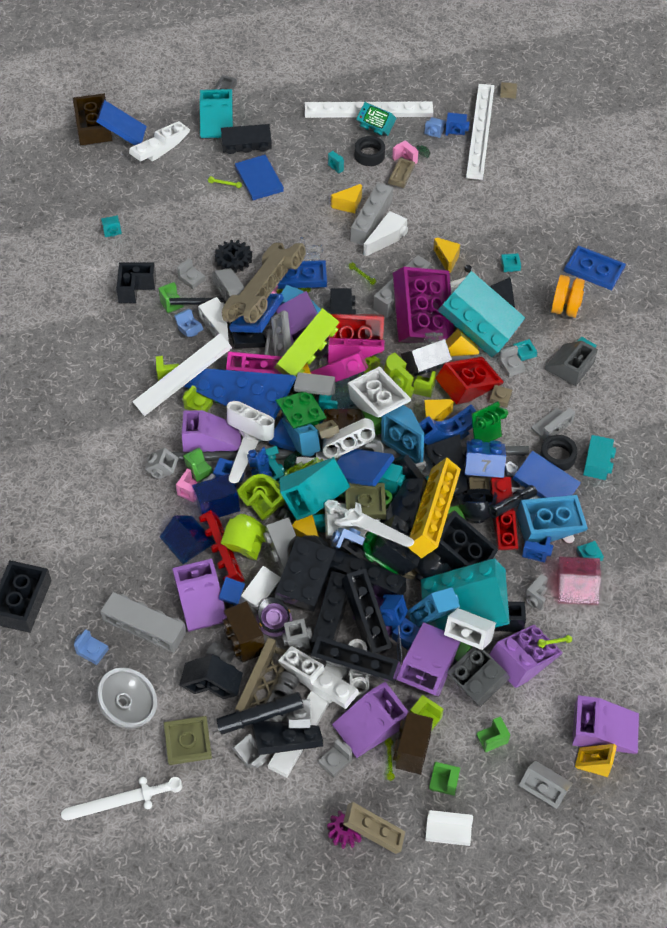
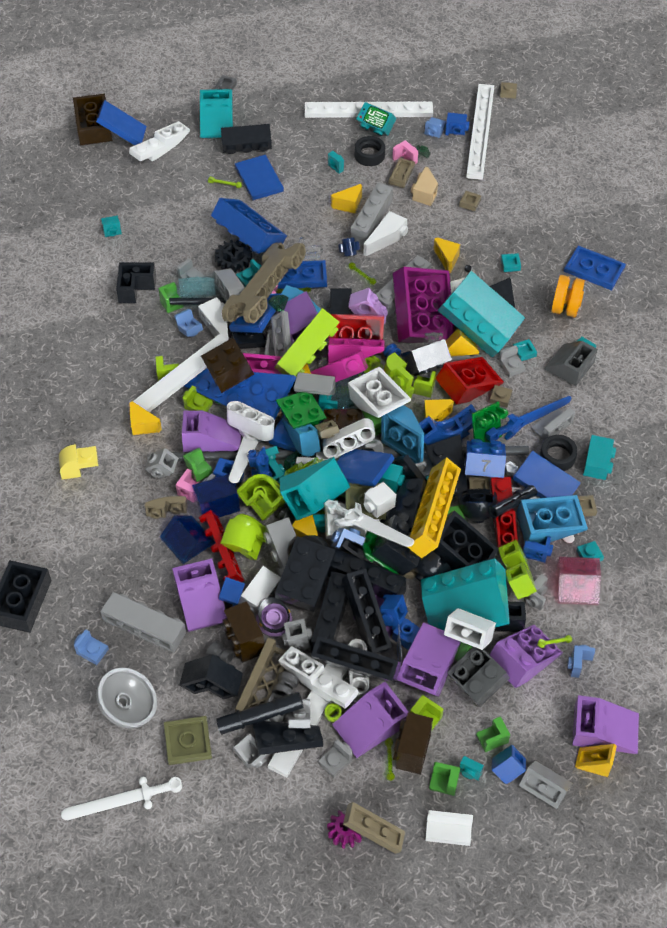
(74, 459): none -> light yellow brick
(143, 421): none -> yellow slope
(159, 507): none -> dark tan slope
(197, 287): none -> clear light blue slope
(227, 365): none -> dark brown brick
(246, 275): none -> teal bracket
(247, 224): none -> blue brick
(278, 302): none -> tile
(330, 710): none -> lime hinge
(349, 247): none -> dark blue gear
(367, 303): none -> lavender brick
(379, 500): none -> white brick
(391, 349): none -> blue bush
(425, 188): none -> tan slope
(433, 607): dark azure slope -> none
(470, 201): none -> dark tan plate
(471, 768): none -> teal plate
(509, 764): none -> panel
(517, 422): none -> blue sword
(517, 570): none -> lime arch
(579, 653): none -> medium blue bracket
(588, 505): none -> dark tan plate

